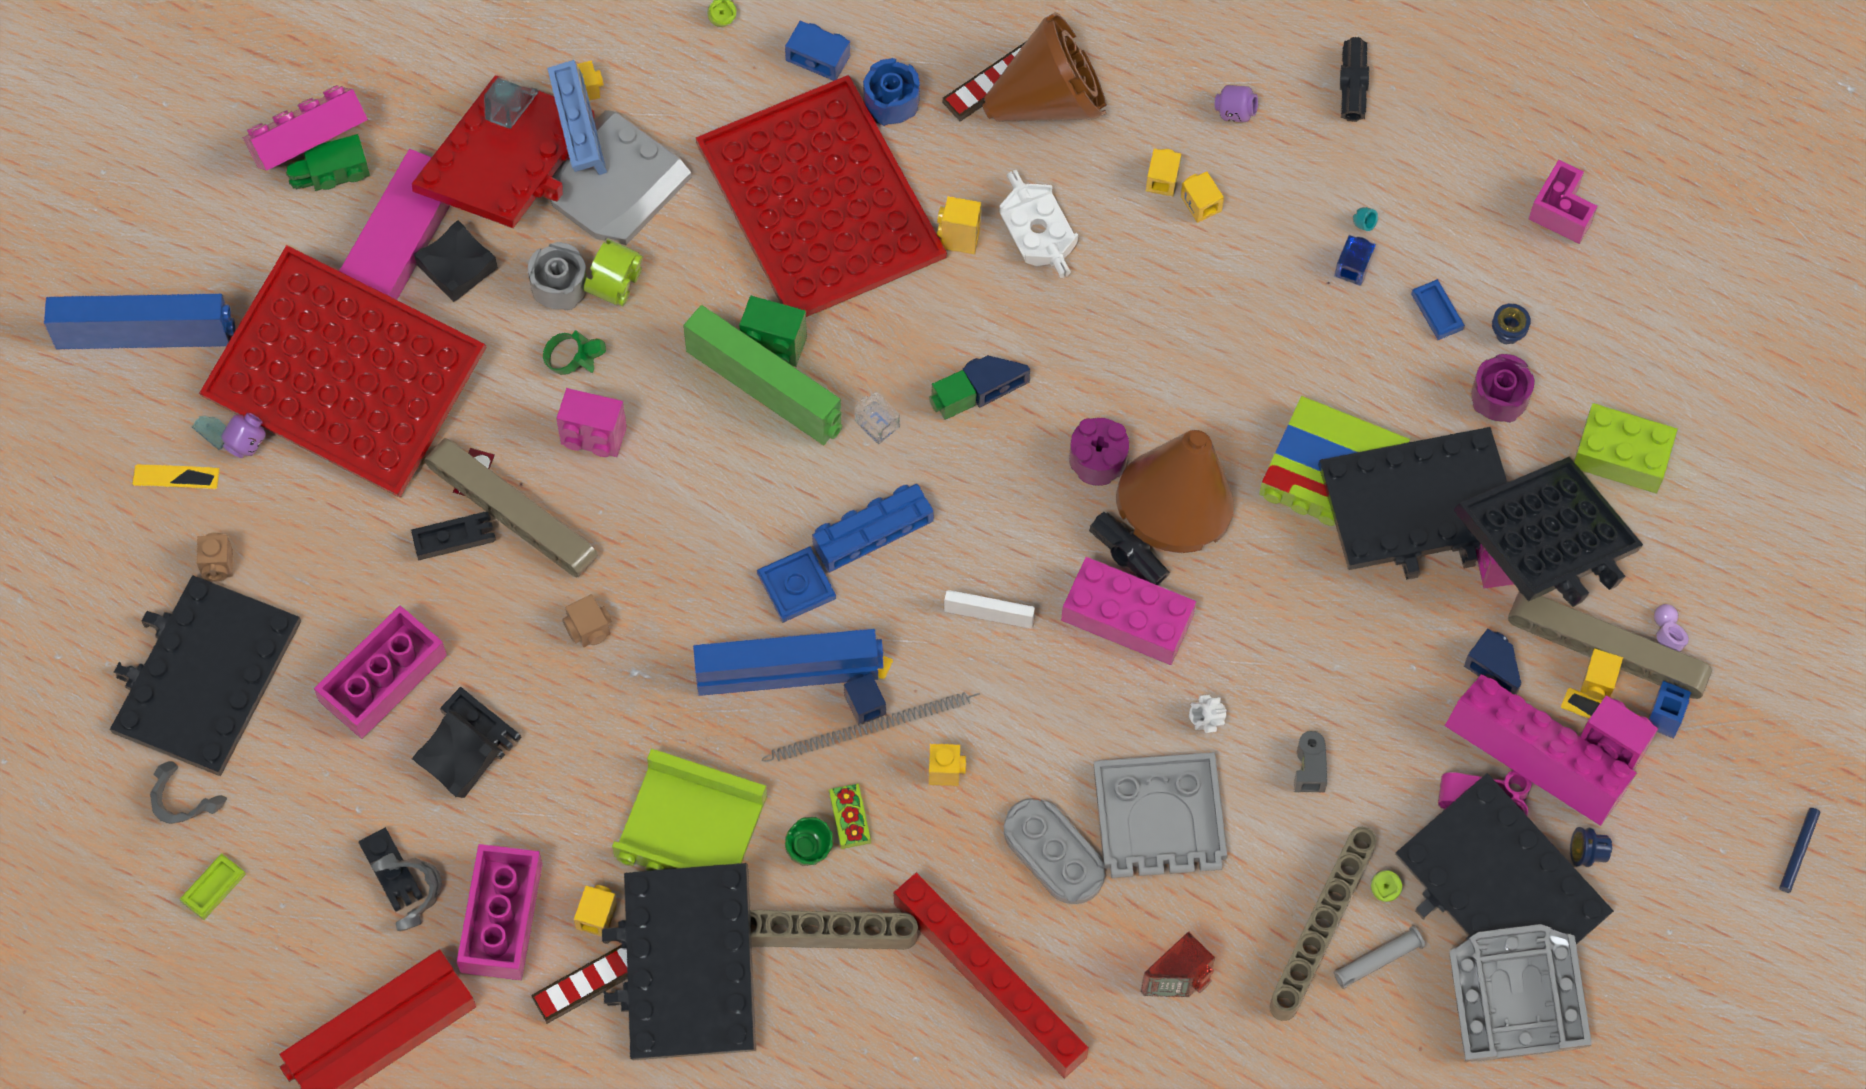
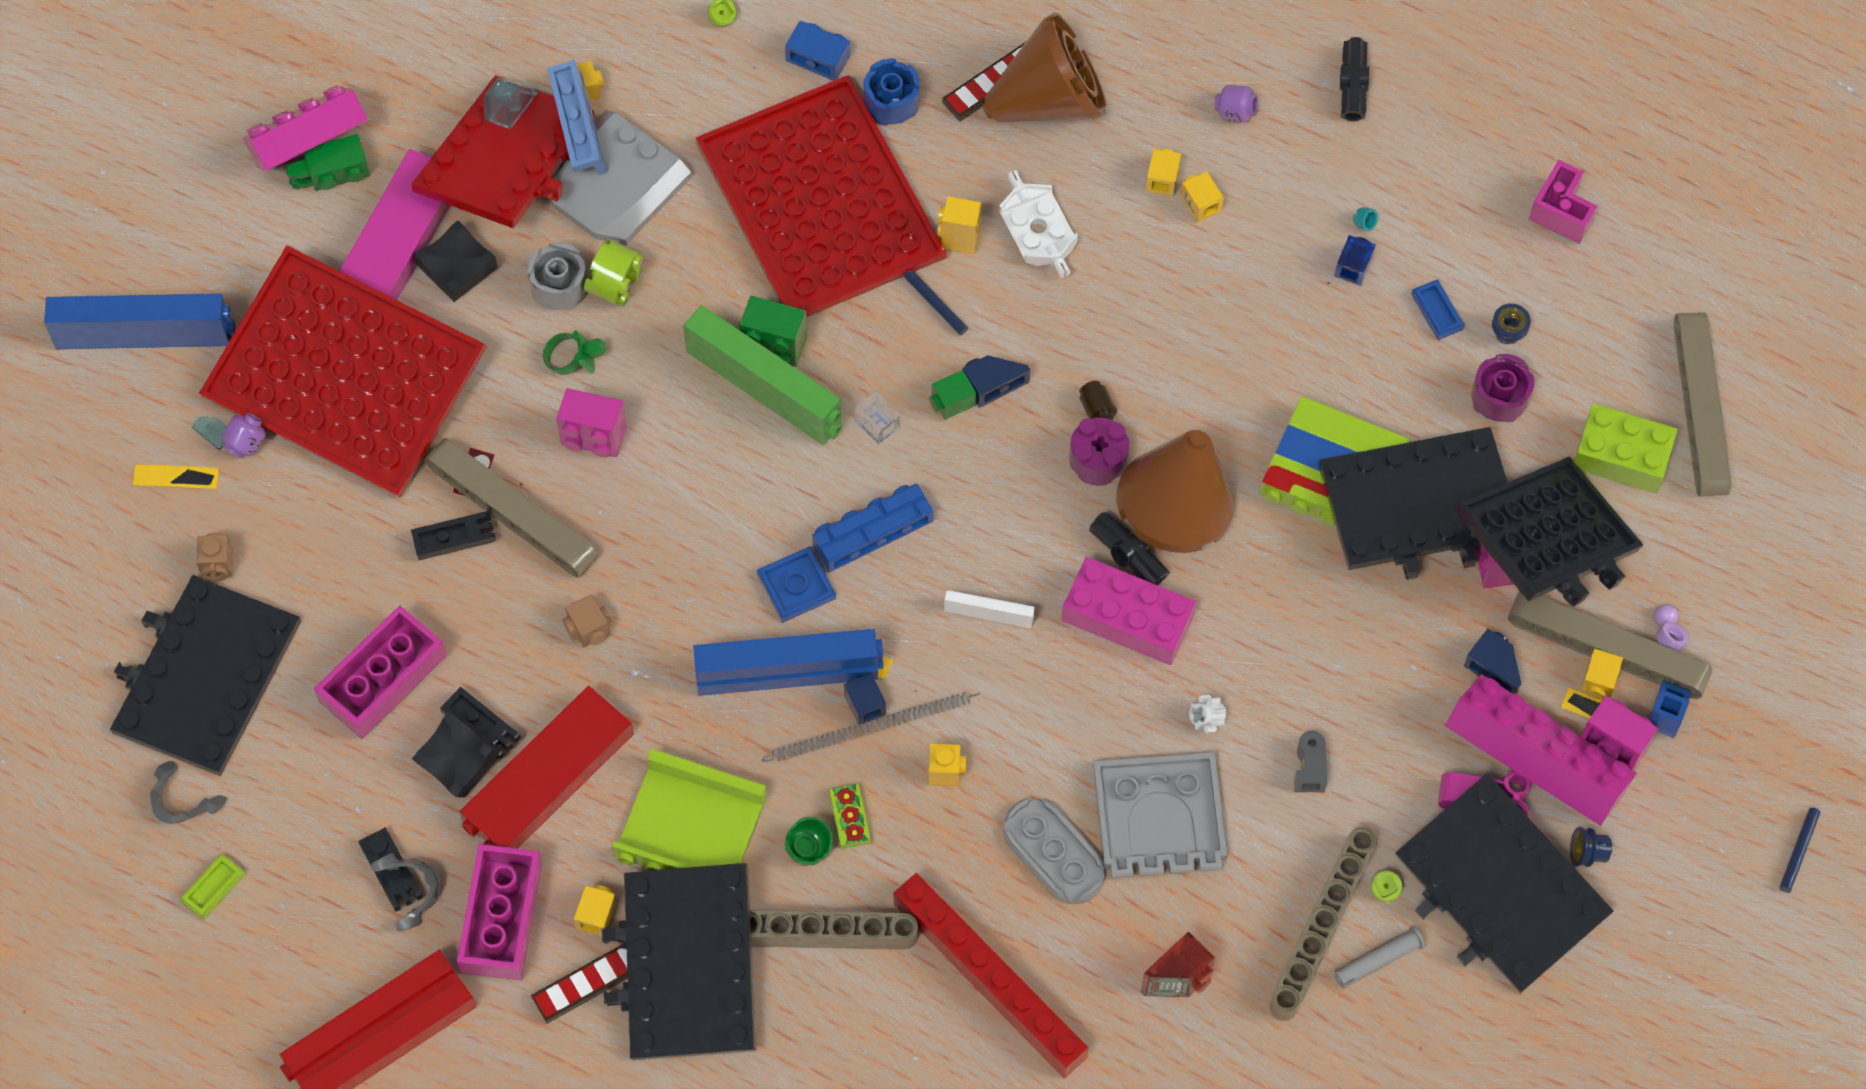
(547, 771): none -> red brick
(928, 294): none -> dark blue bar
(1097, 401): none -> dark brown brick
(1519, 993): light grey wedge -> none
(1702, 404): none -> dark tan beam

